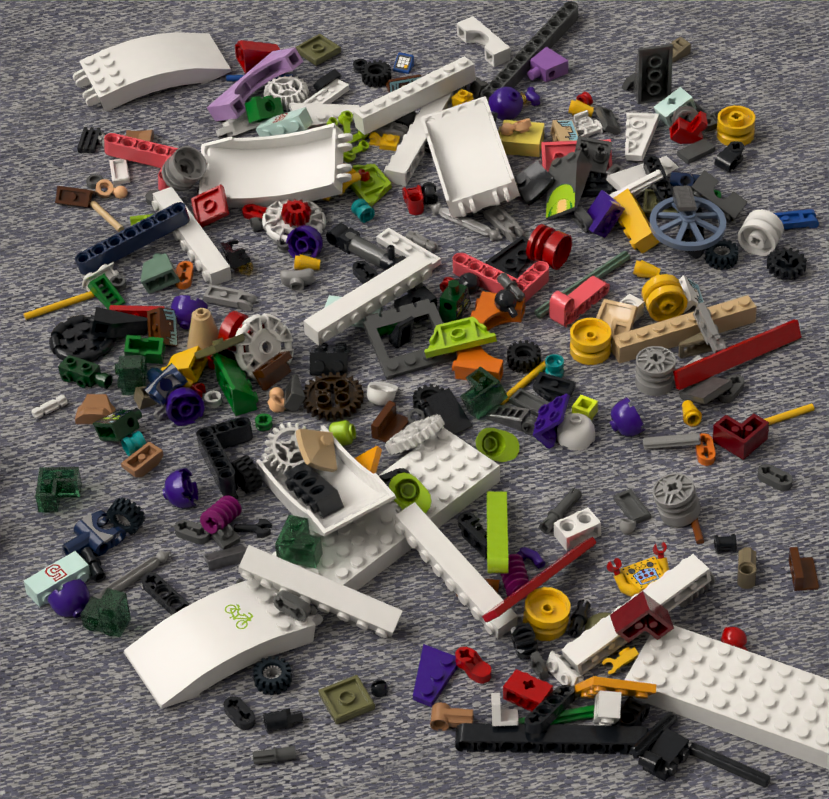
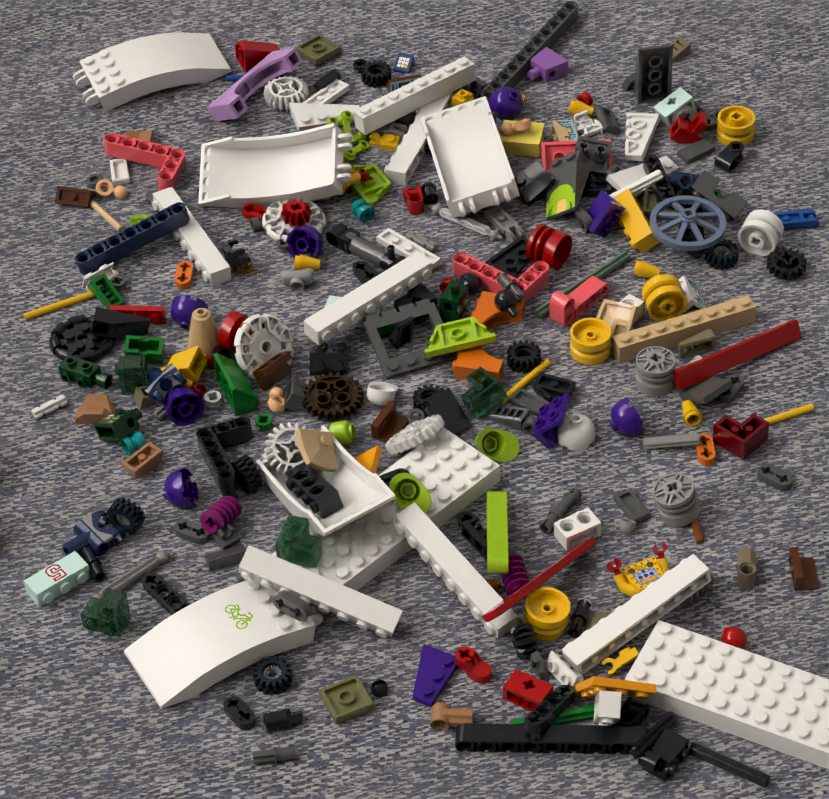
(56, 484): clear green brick -> none
(70, 600): dark purple cylinder -> none
(82, 140): black tile -> none
(158, 273): sand green torso -> none
(163, 324): reddish brown panel -> none
(184, 168): light grey wheel -> none
(210, 206): red tile -> none
(219, 345): olive plate -> none
(229, 297): light grey hinge -> none
(236, 126): white hinge -> none
(256, 528): black bar -> none
(263, 108): green brick -> none
(285, 123): light aqua brick -> none
(474, 31): white arch -> none
(500, 716): white panel -> none
(532, 96): dark purple arm -> none
(532, 555): dark purple arm -> none
(554, 365): teal wheel -> none
(585, 406): neon yellow plate -> none
(641, 615): dark red brick -> none
(684, 198): flat silver slope -> none
(708, 328): light grey hinge -> none
(725, 543): black bush -> none

